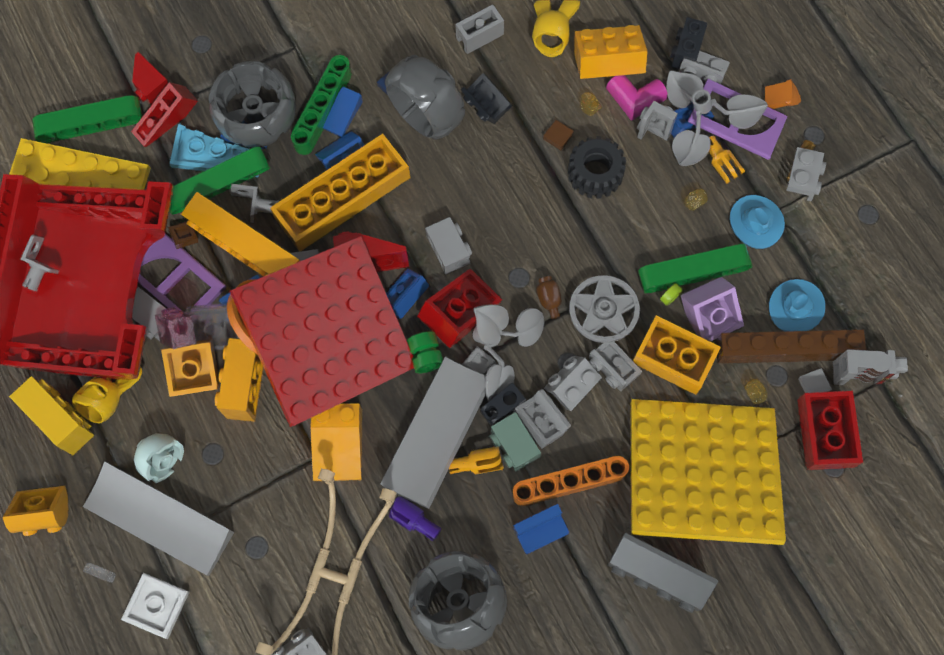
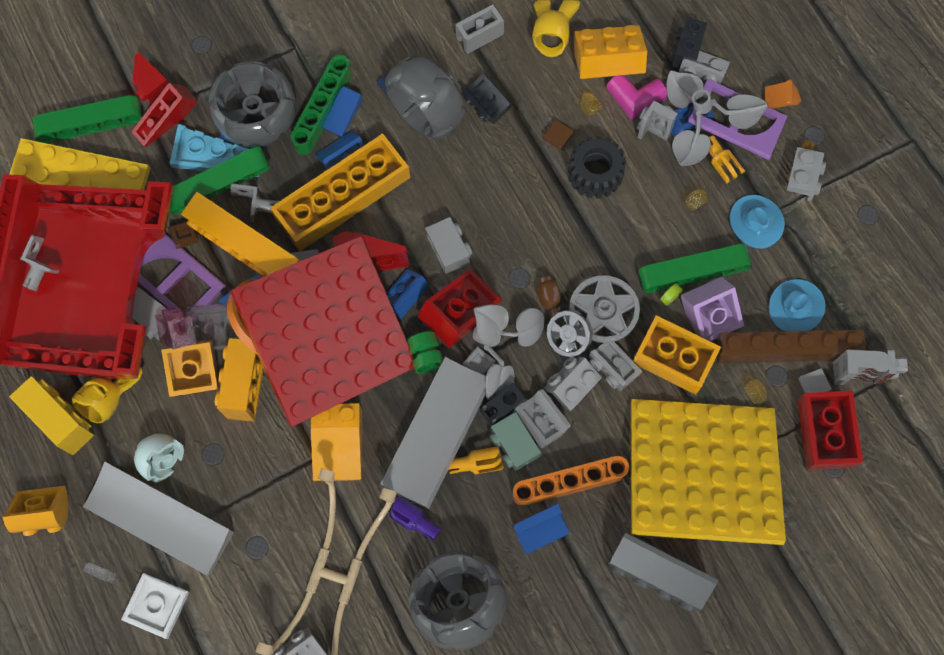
(569, 333): none -> flat silver piece

